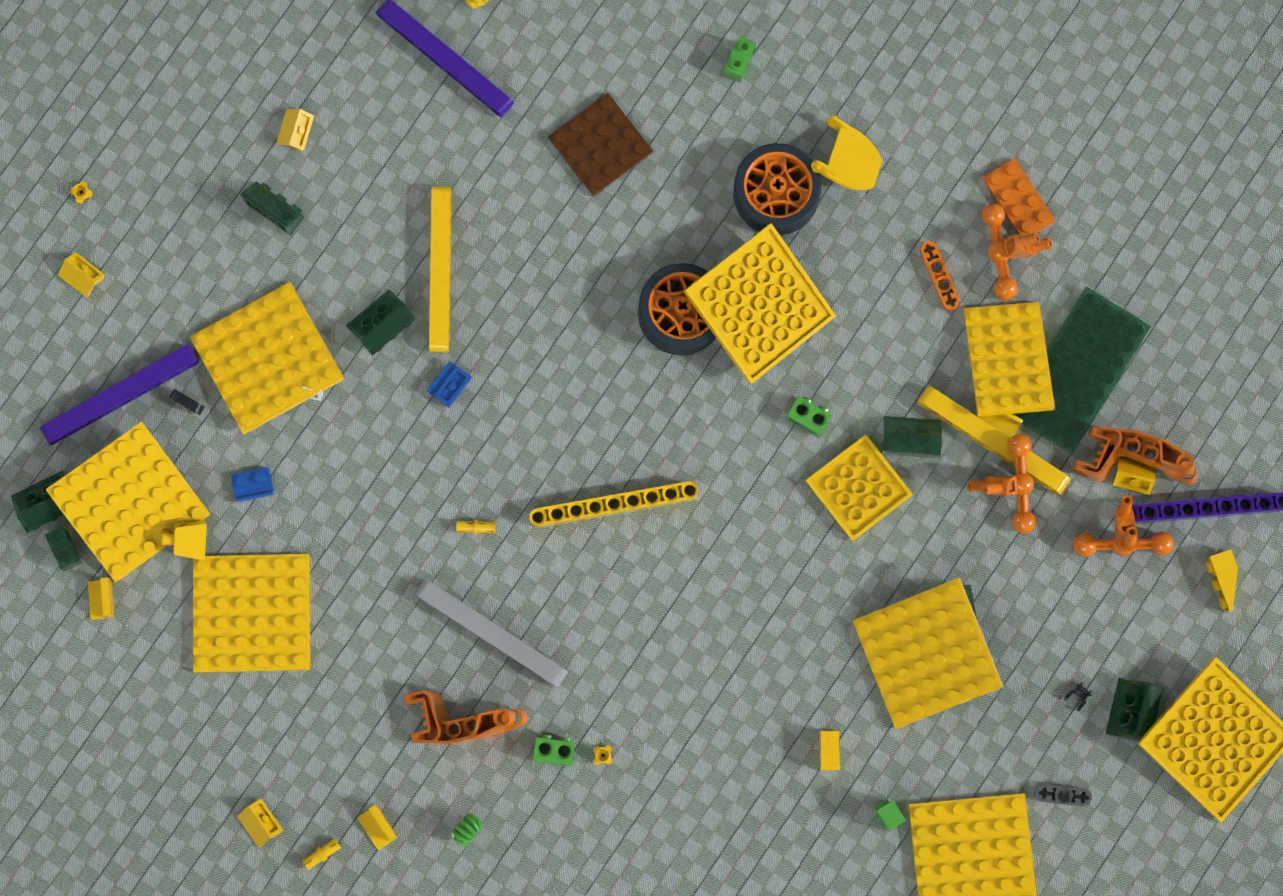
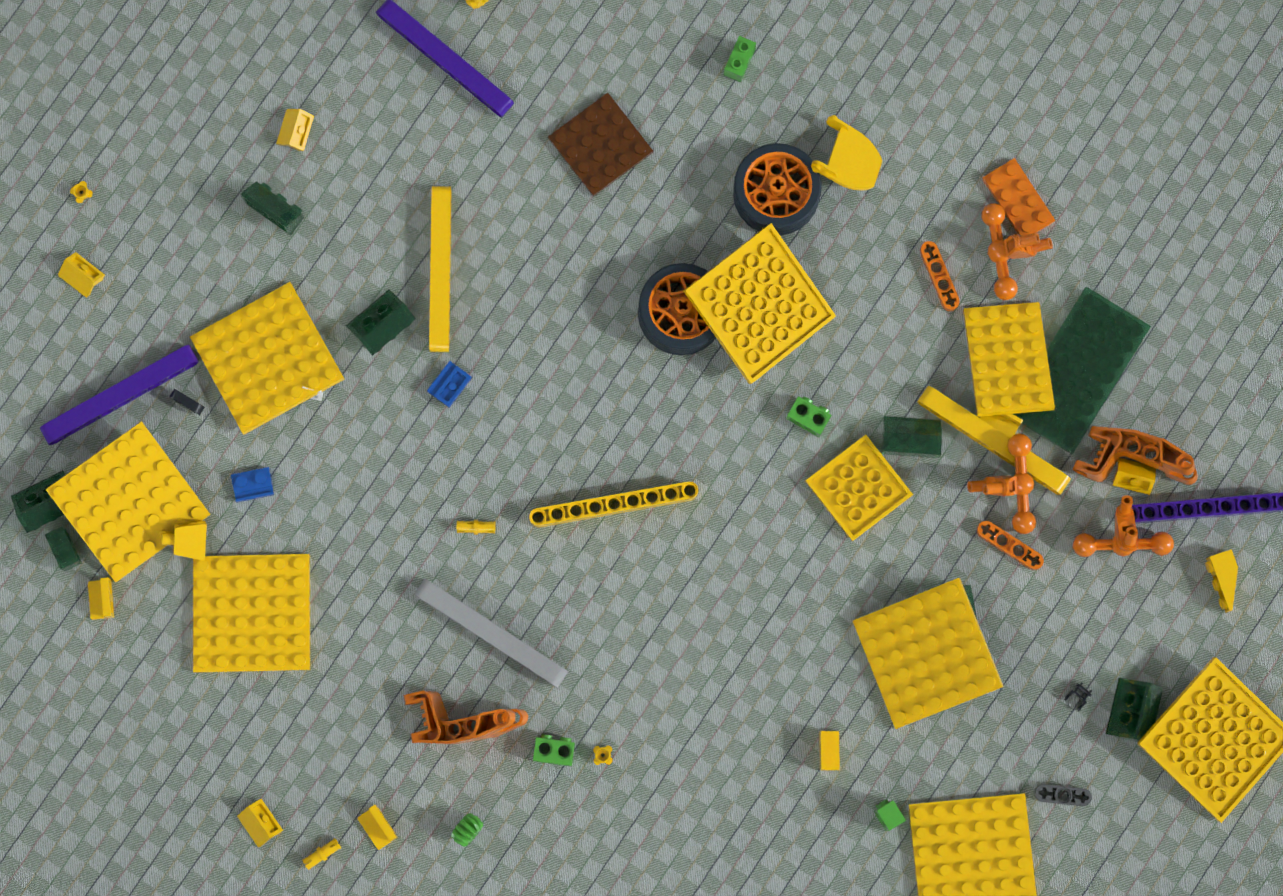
(1011, 543): none -> orange beam

